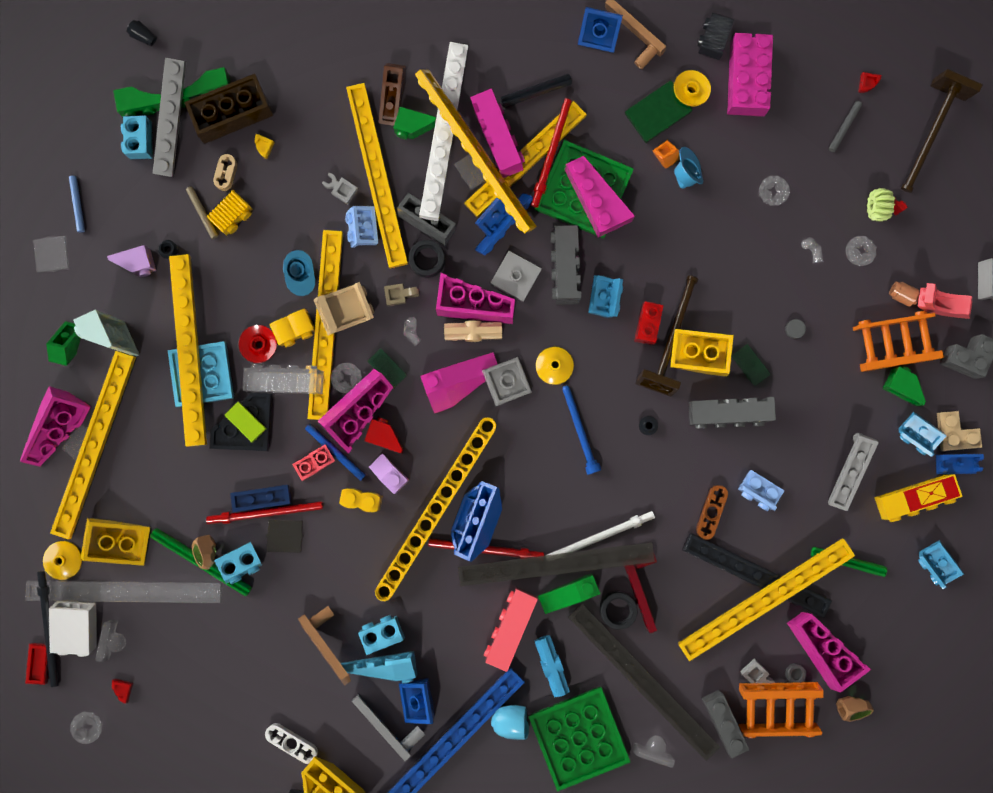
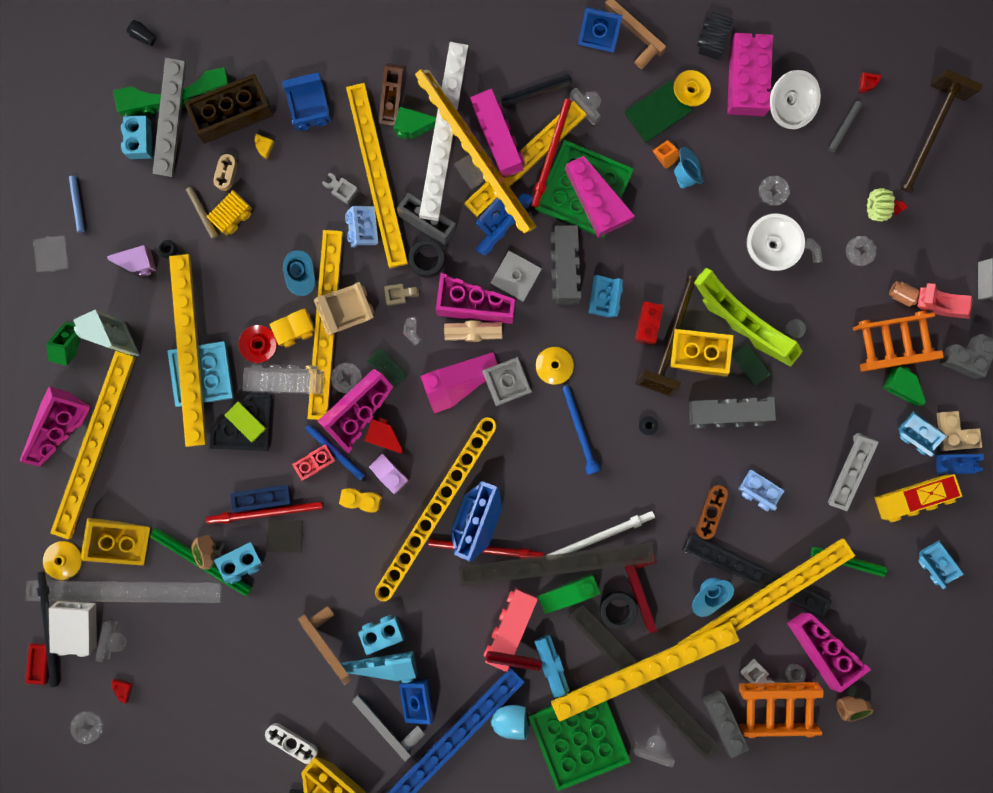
(307, 101): none -> blue panel
(513, 660): none -> dark red axle
(588, 104): none -> clear tile
(644, 671): none -> yellow plate
(712, 596): none -> dark azure piece
(742, 320): none -> lime arch
(786, 236): none -> white dish
(803, 99): none -> white dish

